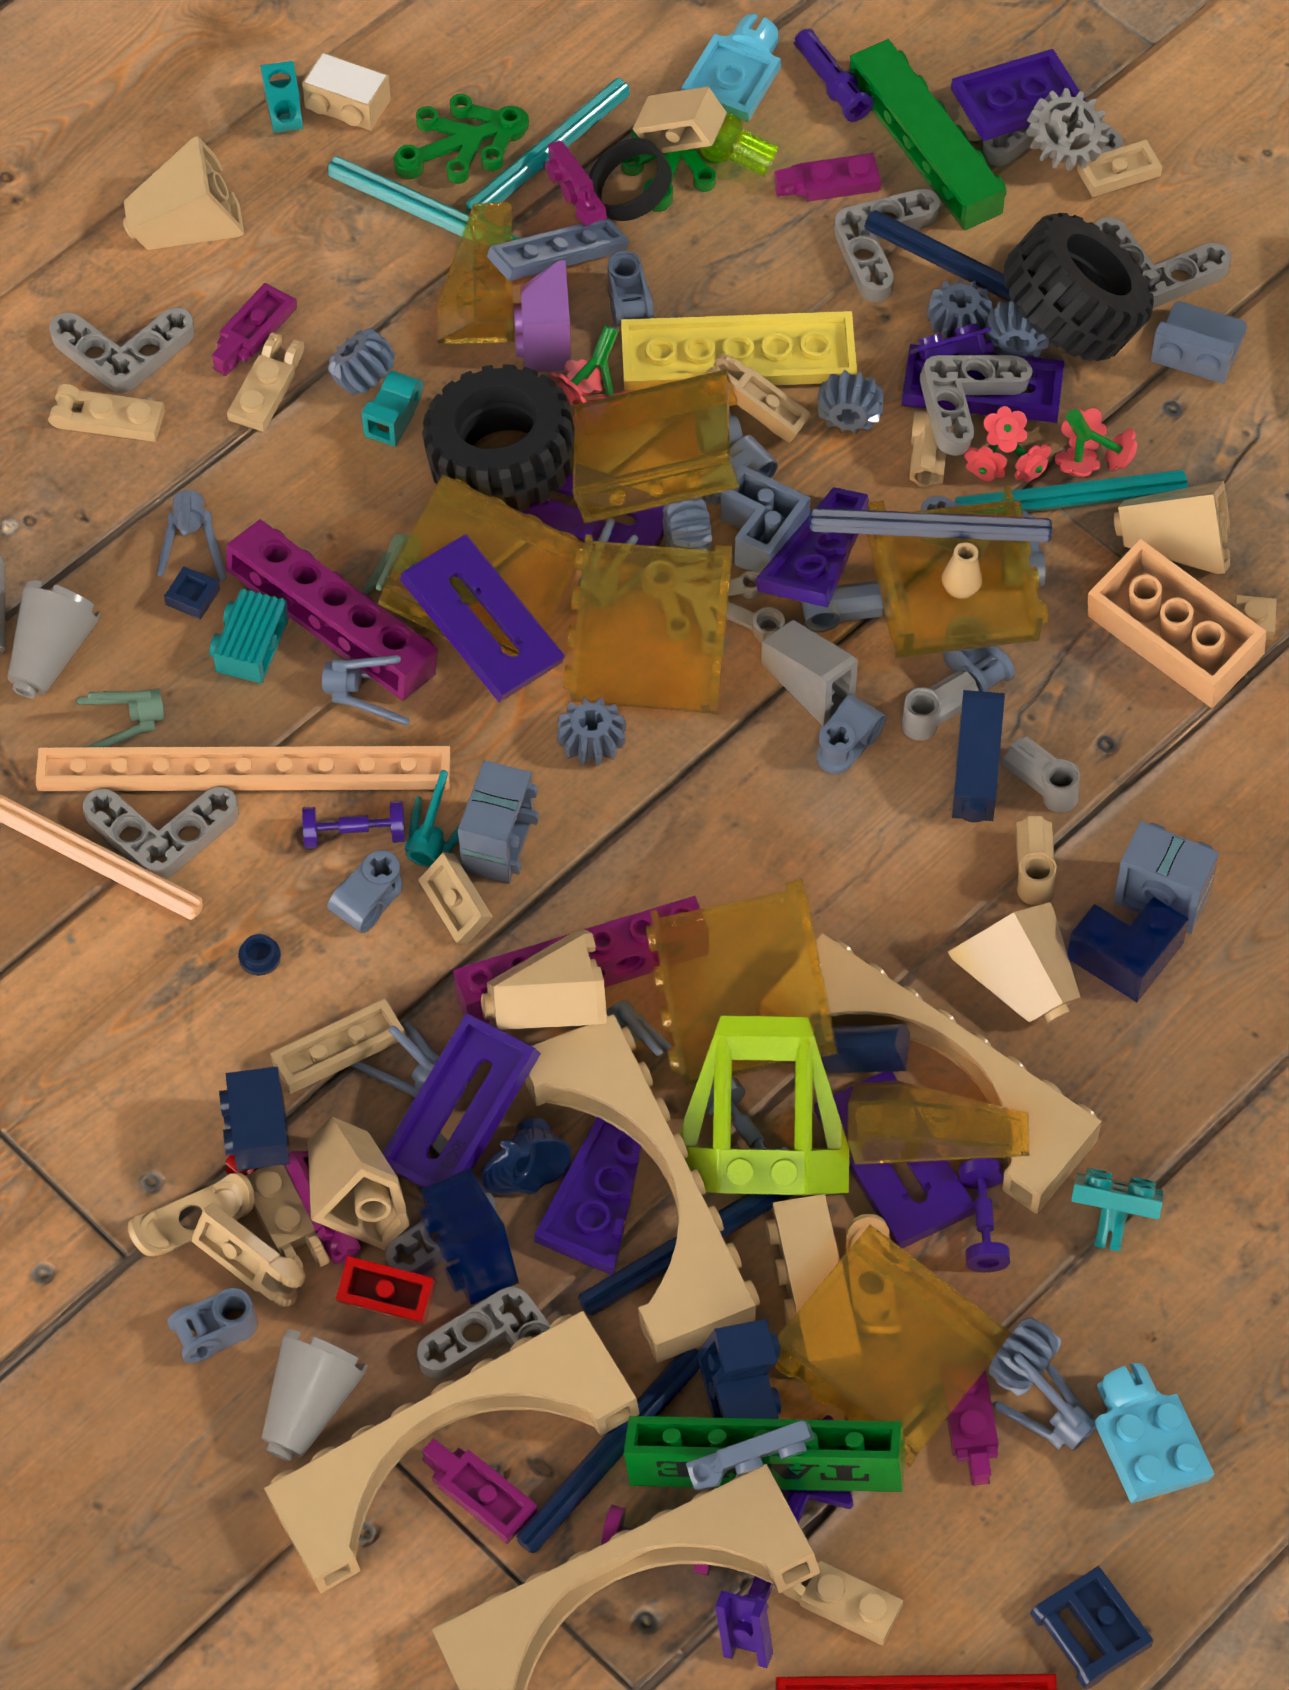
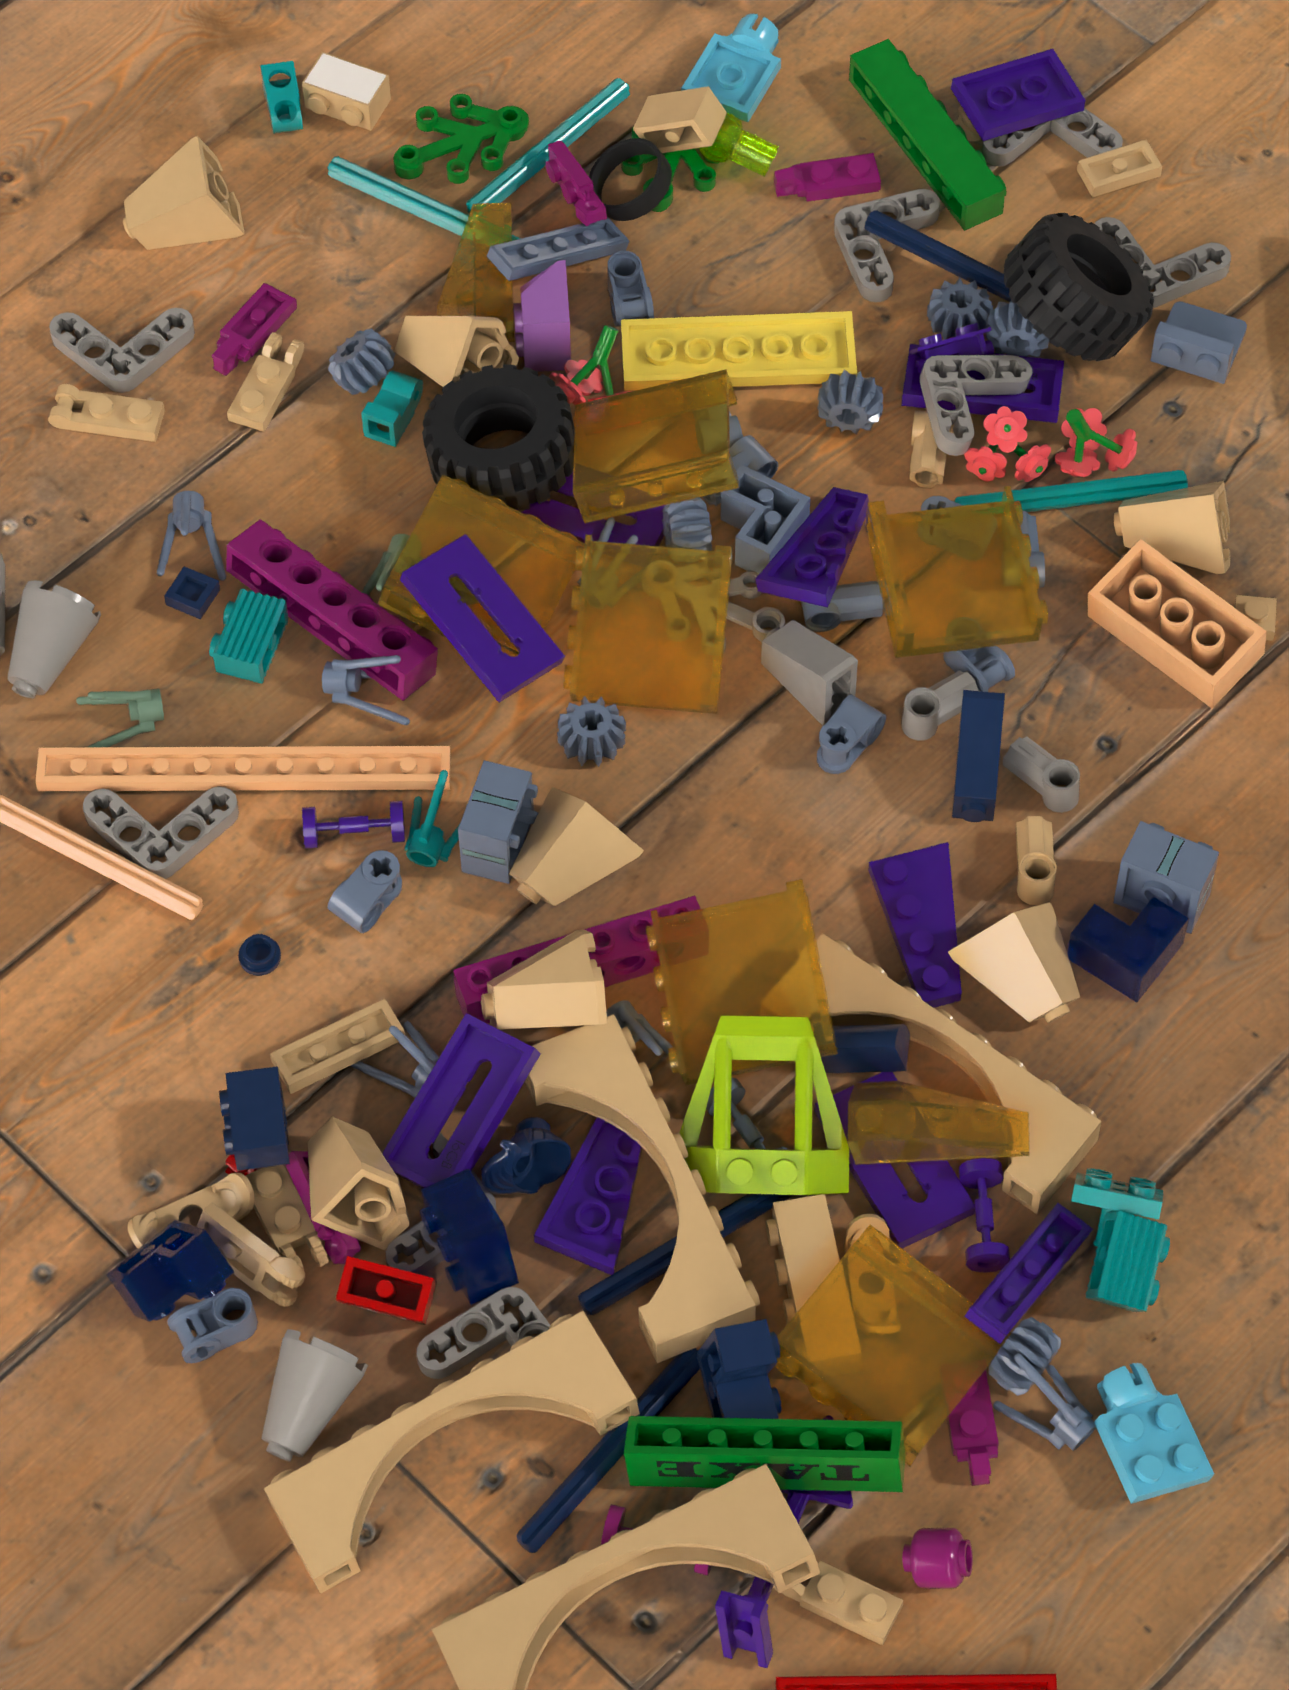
(167, 1267): none -> clear blue brick
(454, 345): none -> tan slope
(455, 898): tan plate -> none
(479, 1490): magenta hinge -> none
(569, 850): none -> tan slope
(747, 1455): sand blue hinge -> none
(763, 399): tan hinge -> none
(840, 84): dark purple pin -> none
(921, 916): none -> dark purple wing
(930, 525): axle -> none
(938, 1558): none -> magenta head
(962, 573): tan cone -> none
(1028, 1273): none -> dark purple tile
(1050, 132): light grey gear -> none
(1105, 1620): dark blue plate -> none
(1128, 1261): none -> teal brick

